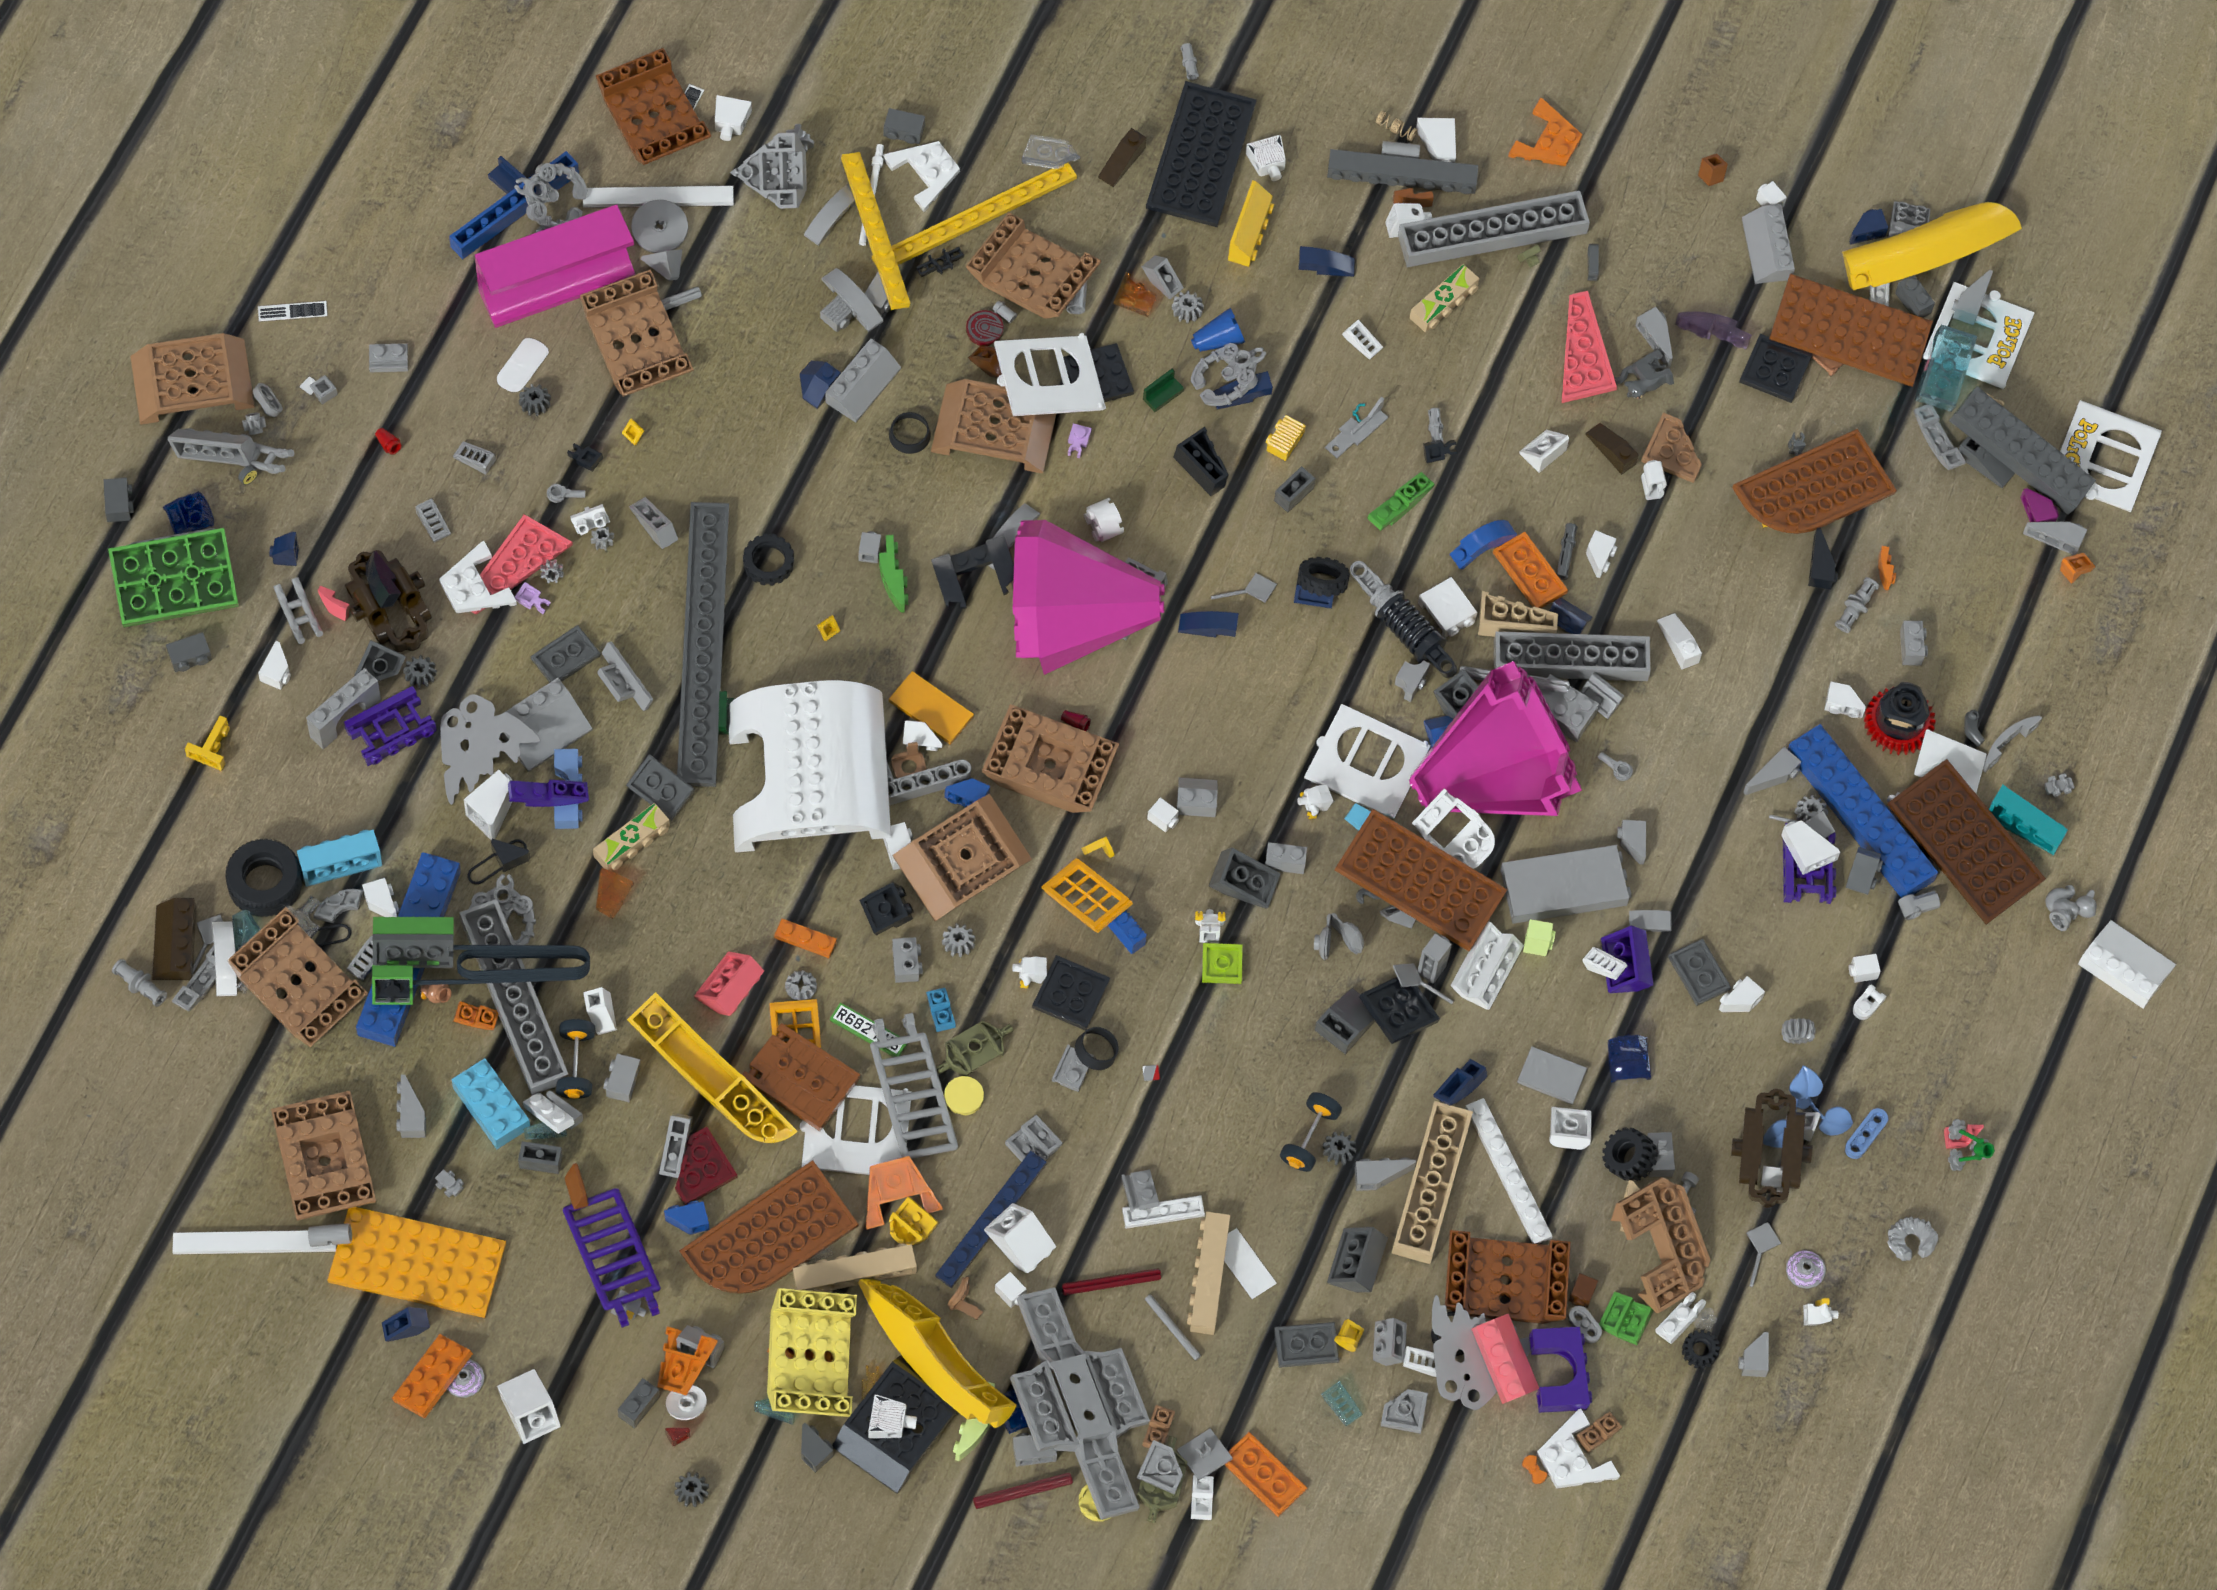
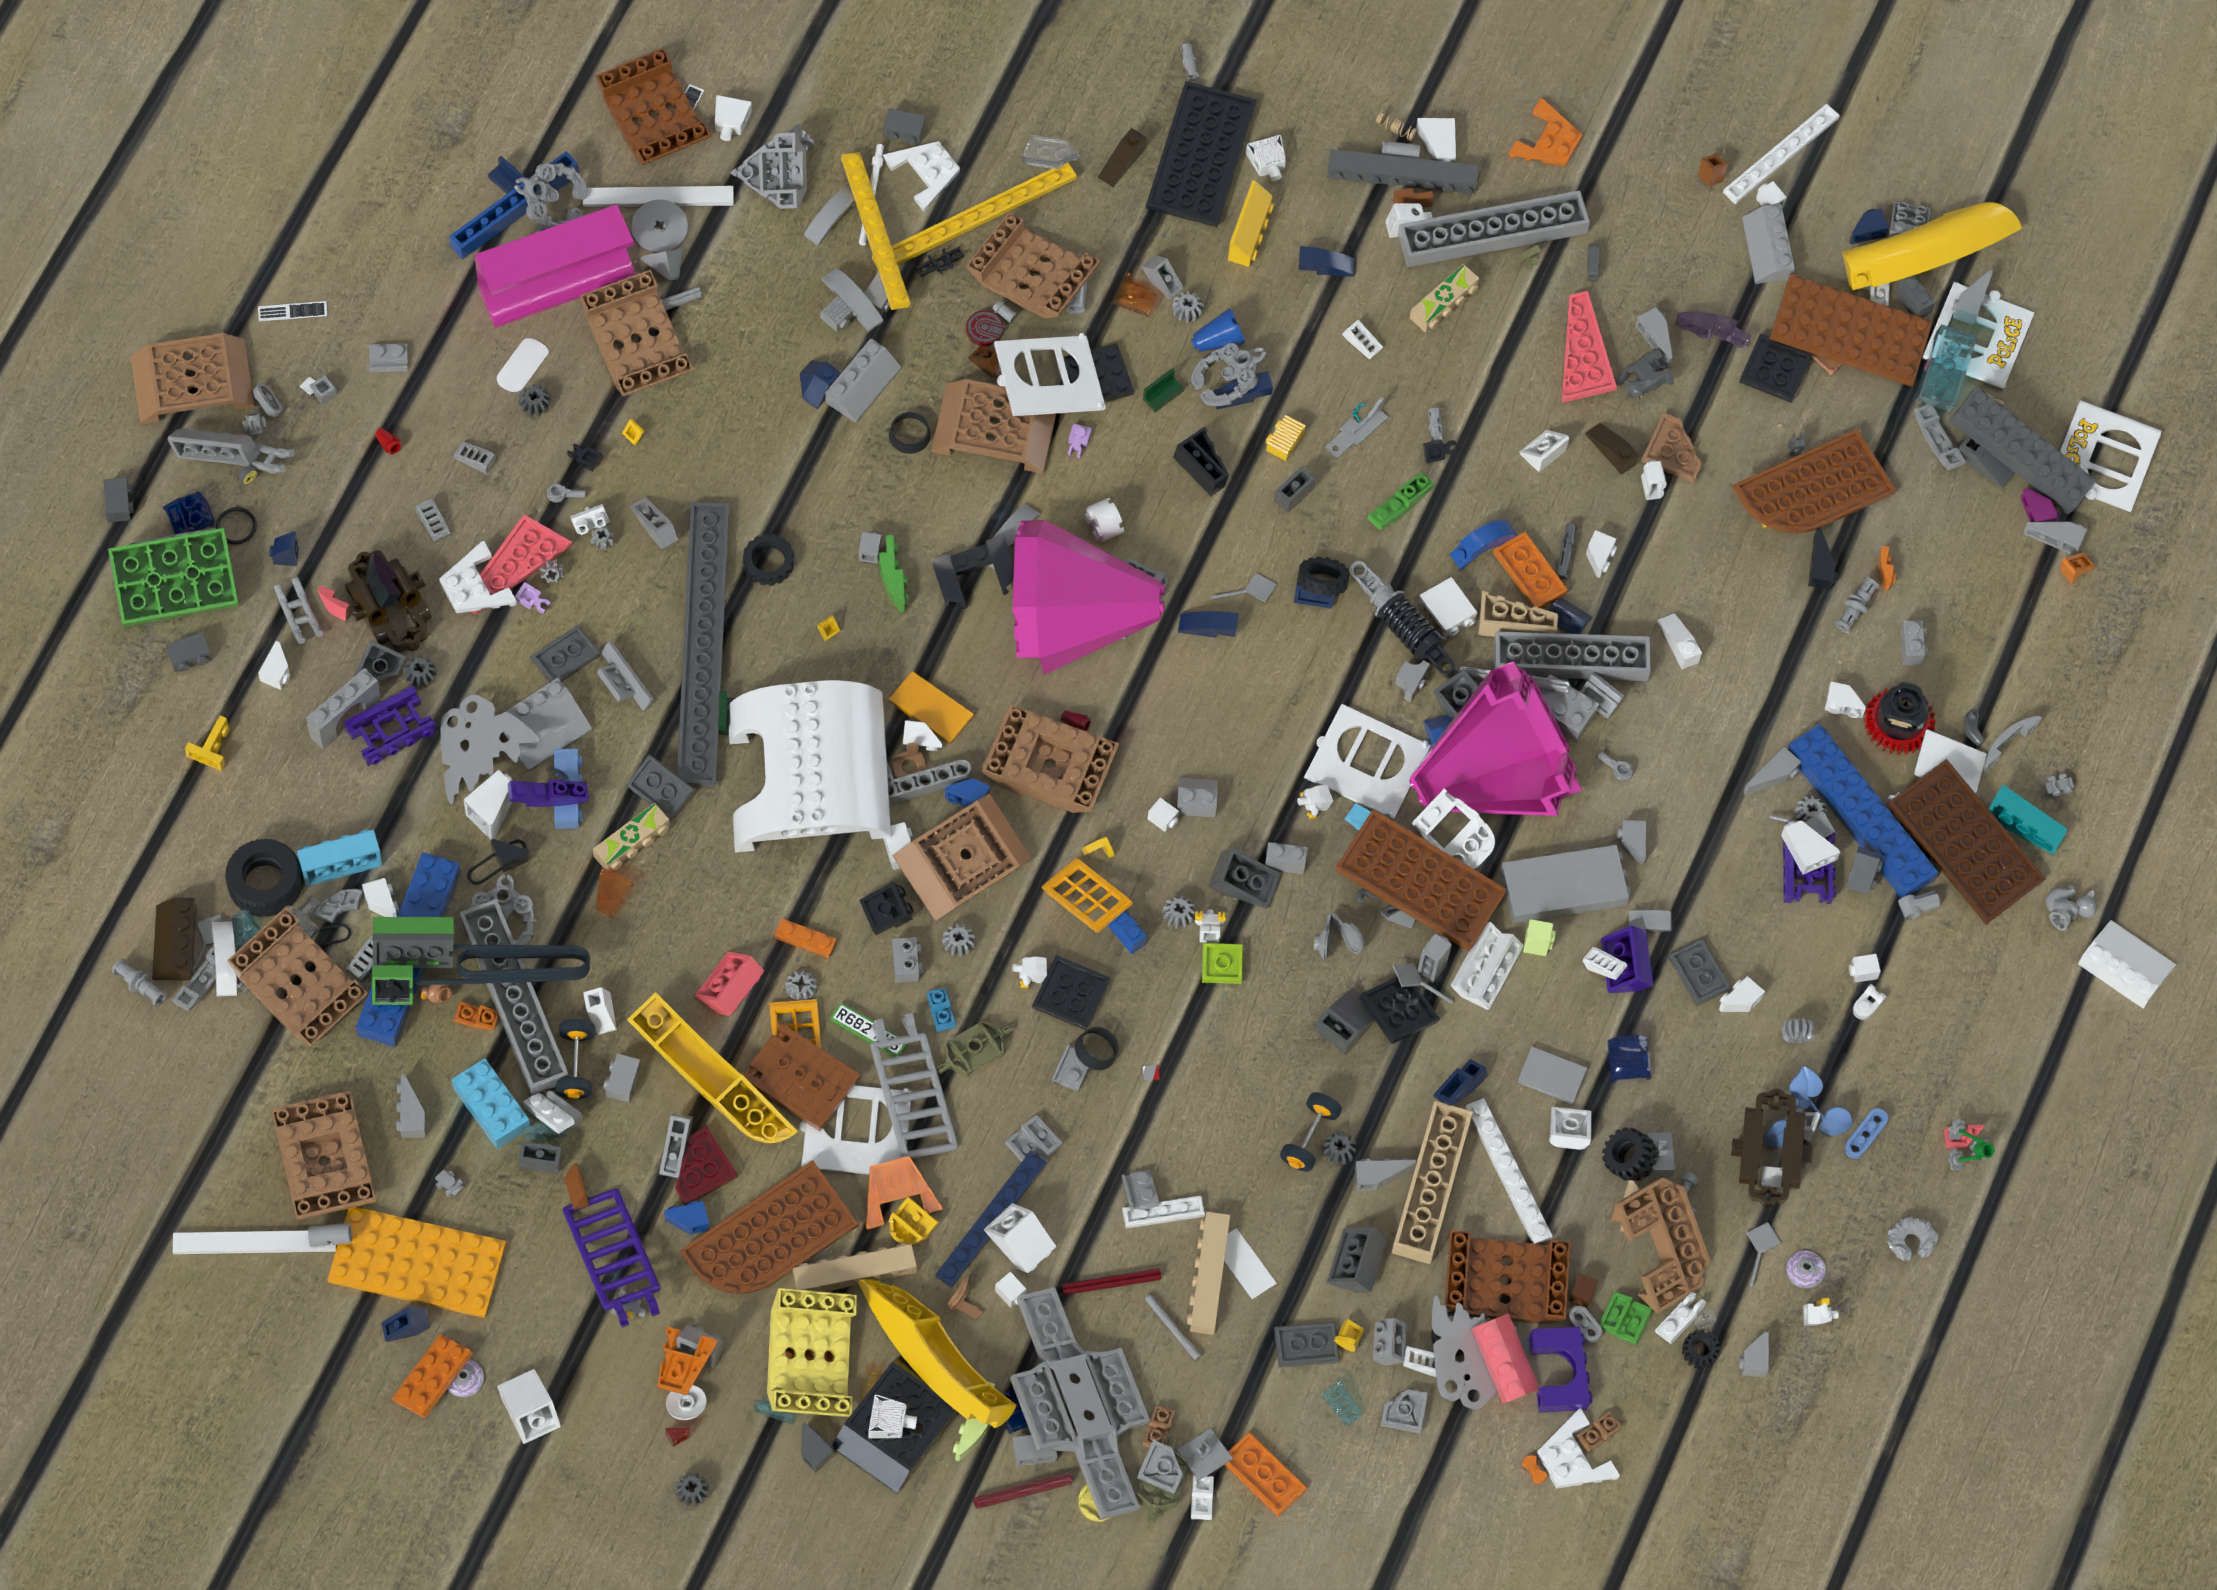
(241, 510): none -> black tyre
(638, 1403): dark grey brick -> none
(964, 1095): light yellow tile -> none
(1173, 915): none -> light grey gear
(1781, 154): none -> white tile

